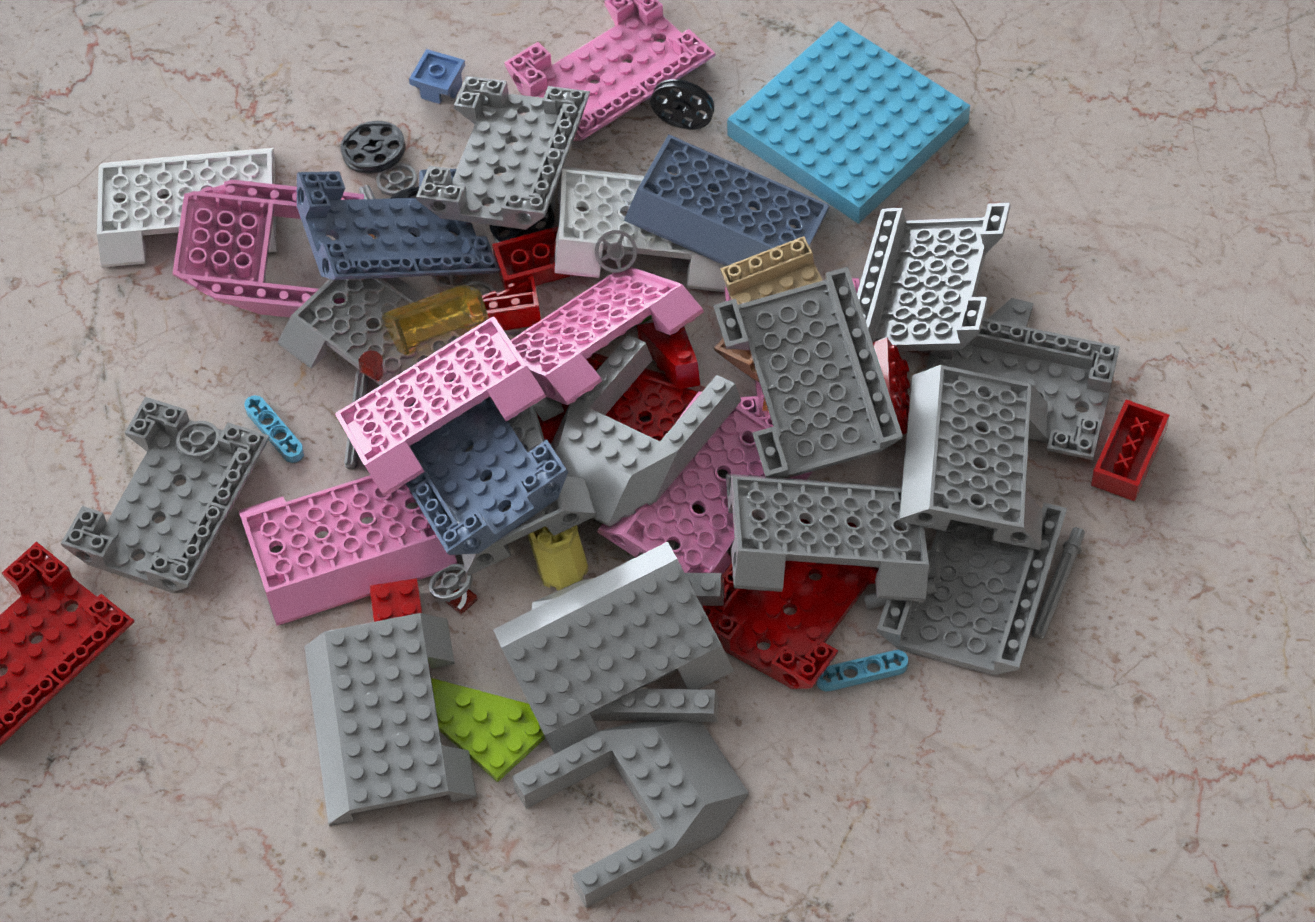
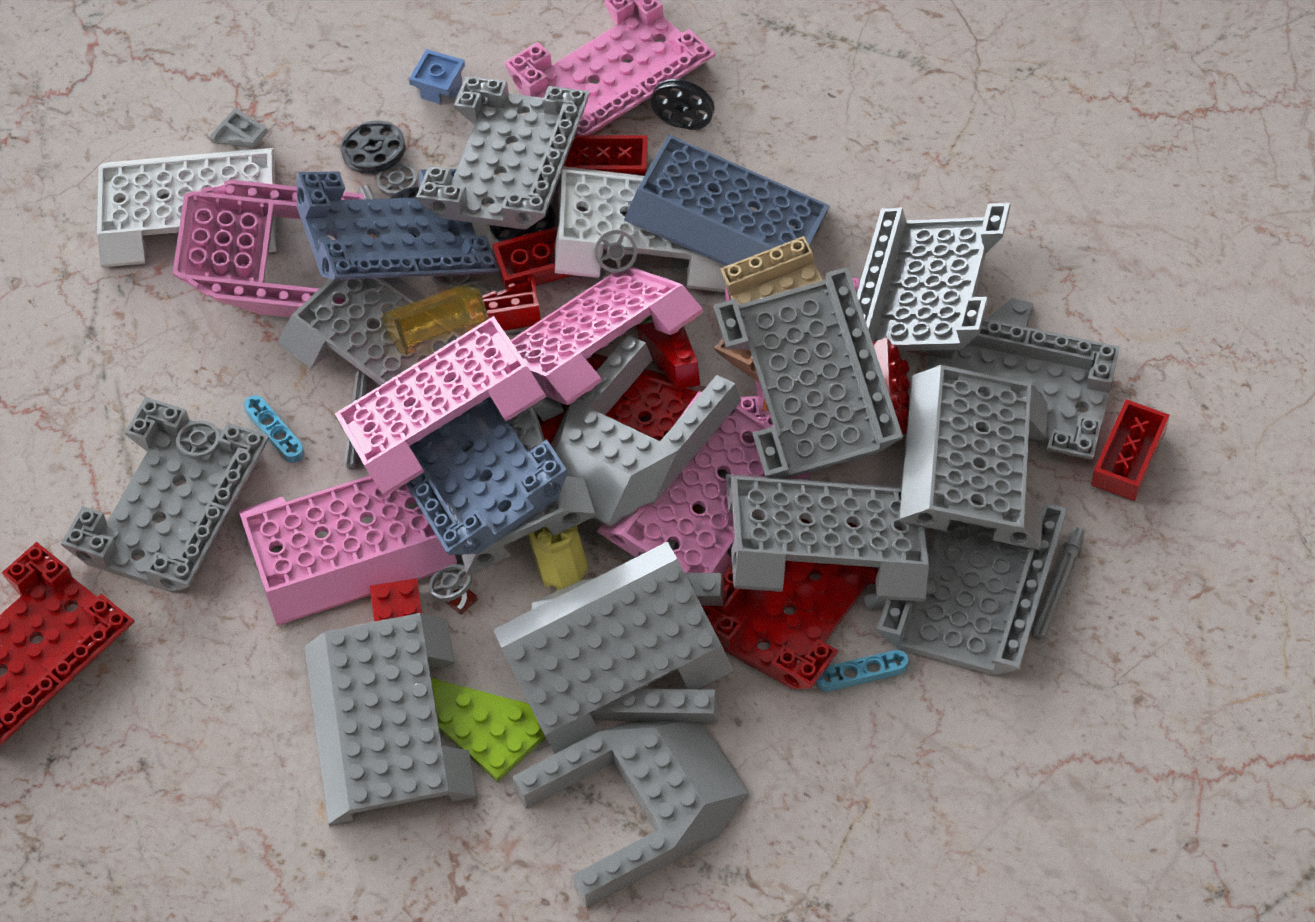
(238, 130): none -> light grey wing
(371, 364): clear red brick -> none
(610, 153): none -> red brick
(848, 121): medium azure brick -> none

